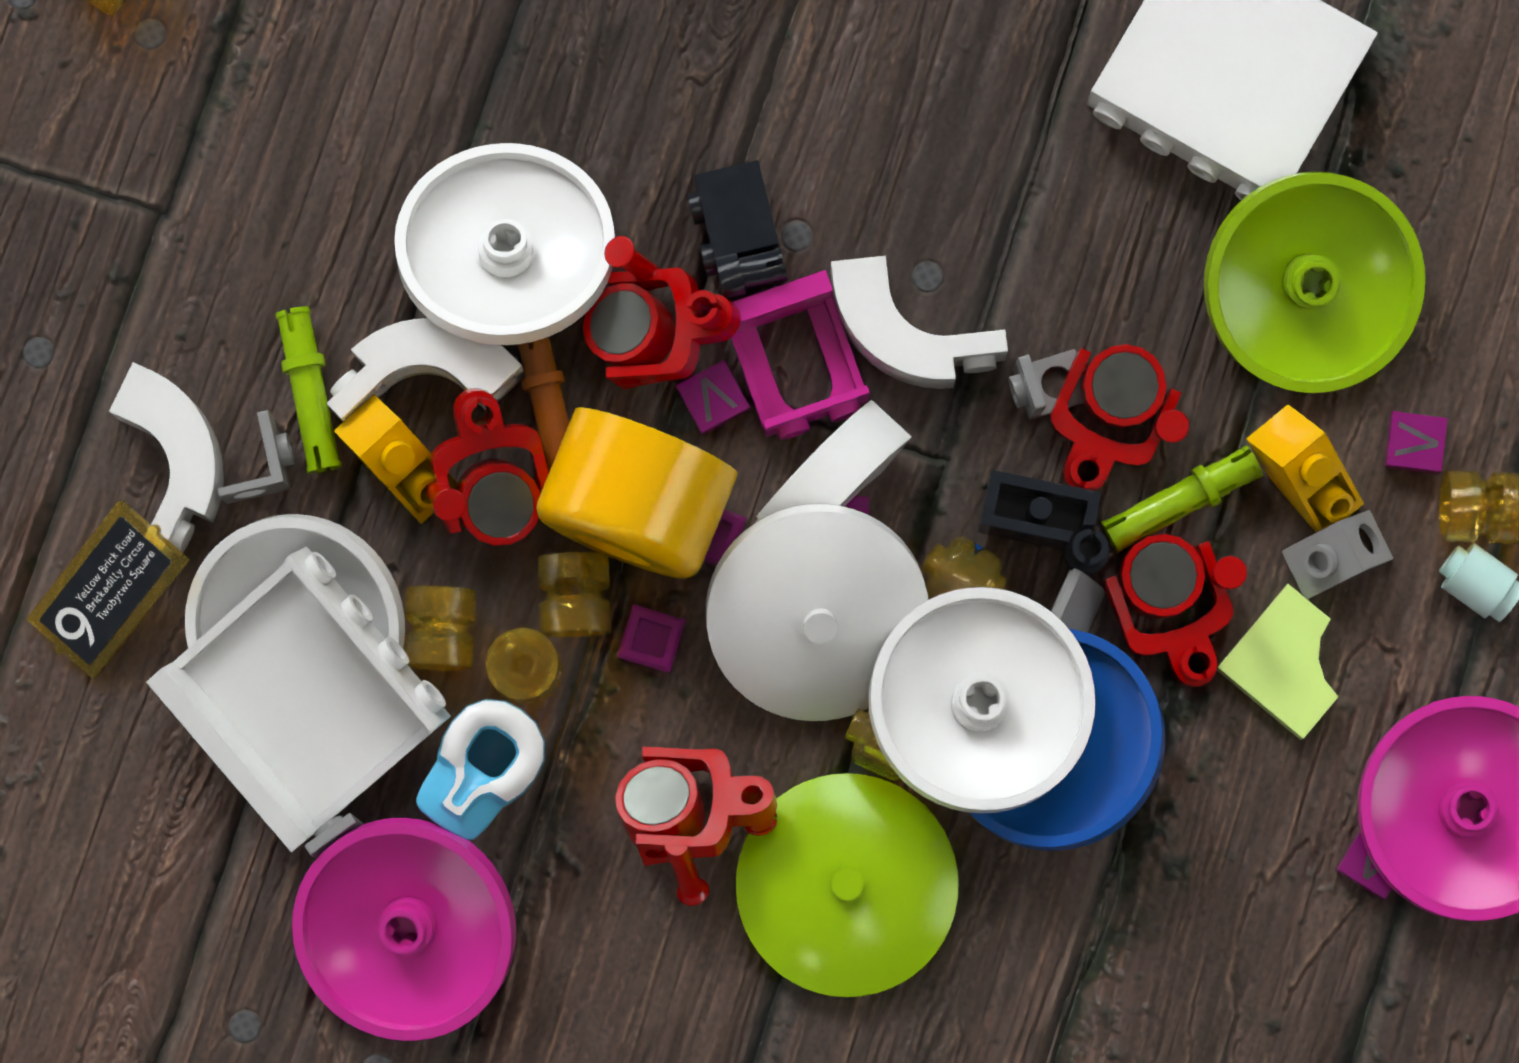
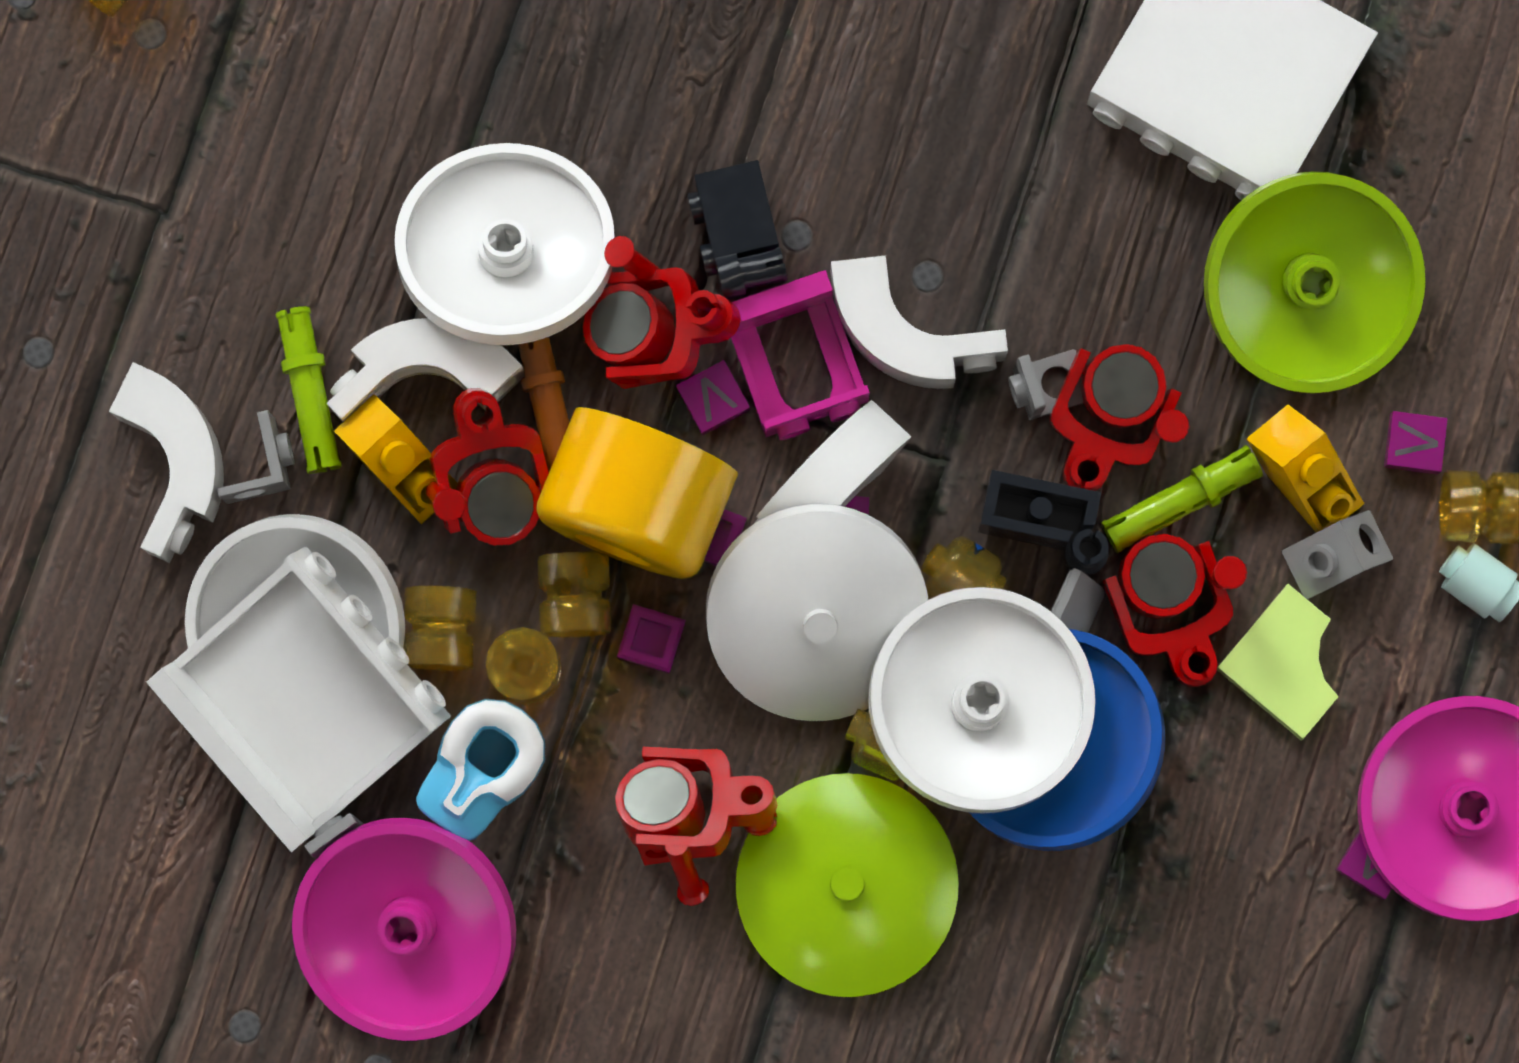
(107, 589): piece -> none

